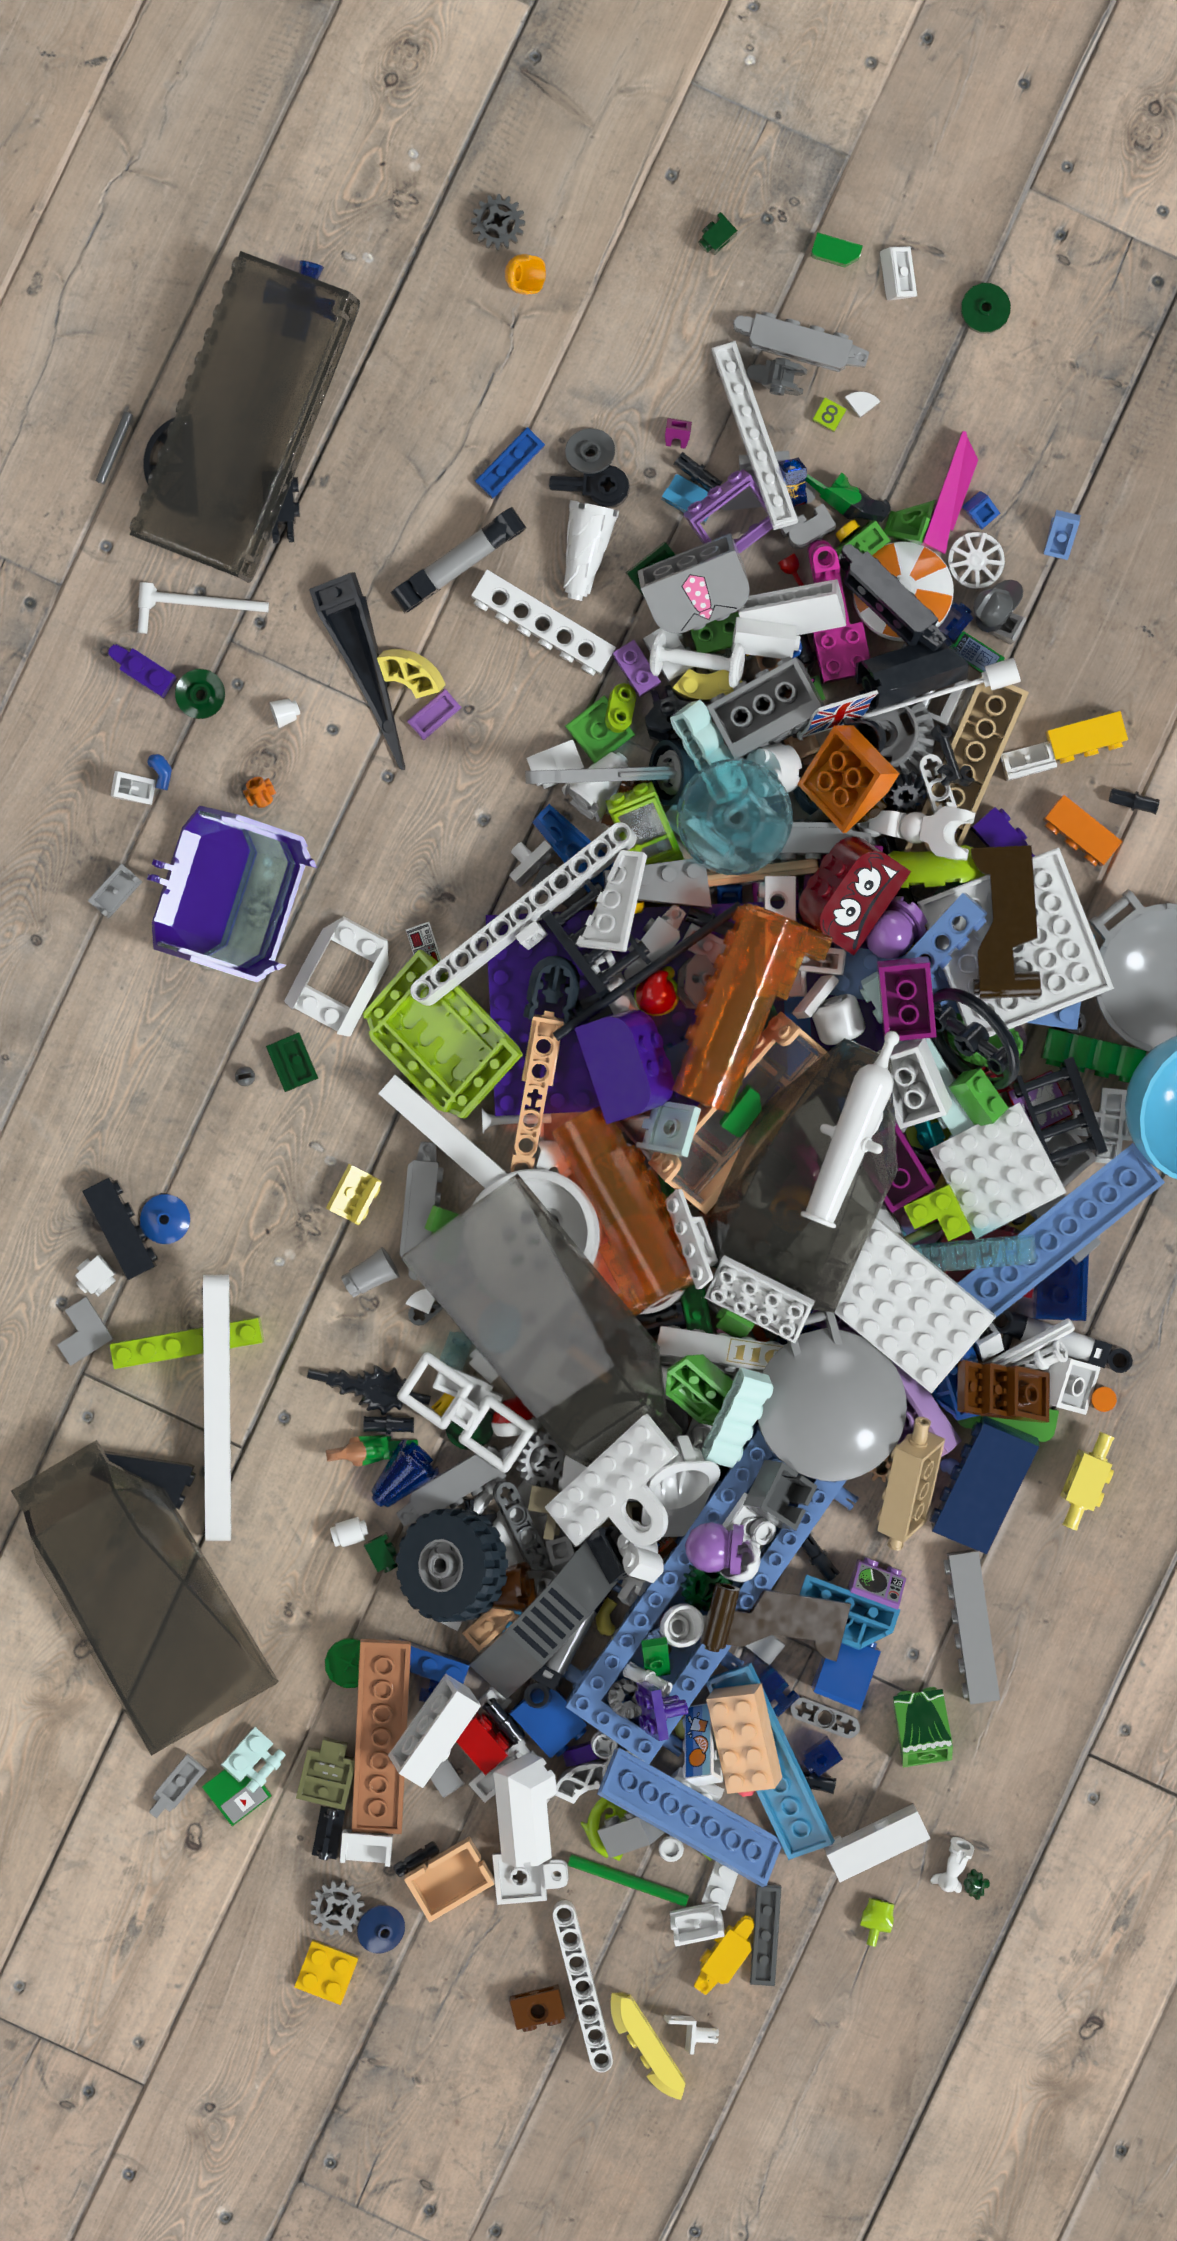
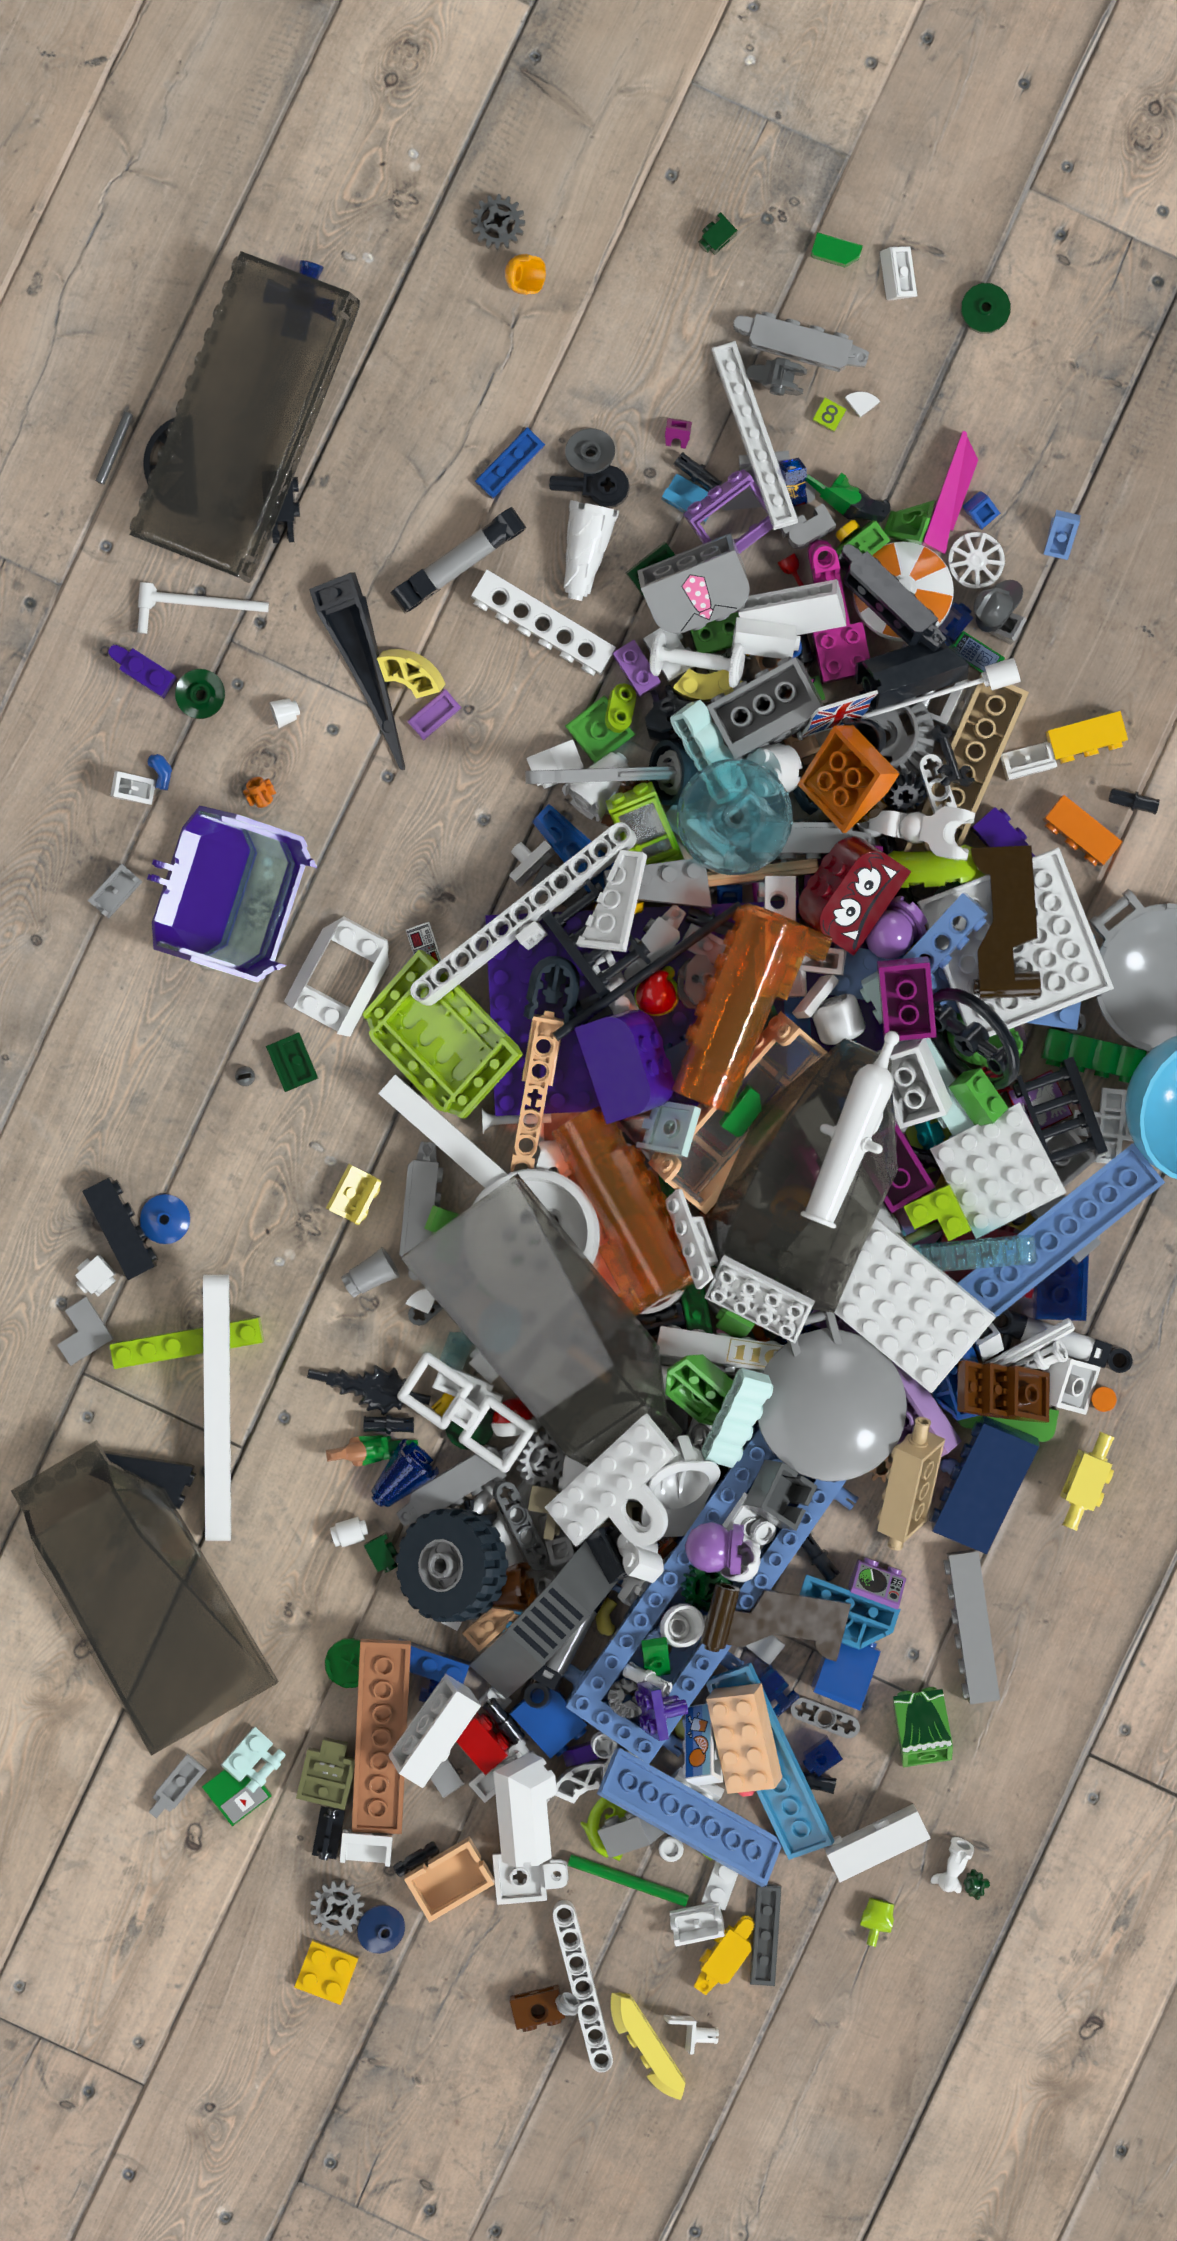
(567, 2004): none -> light grey plate

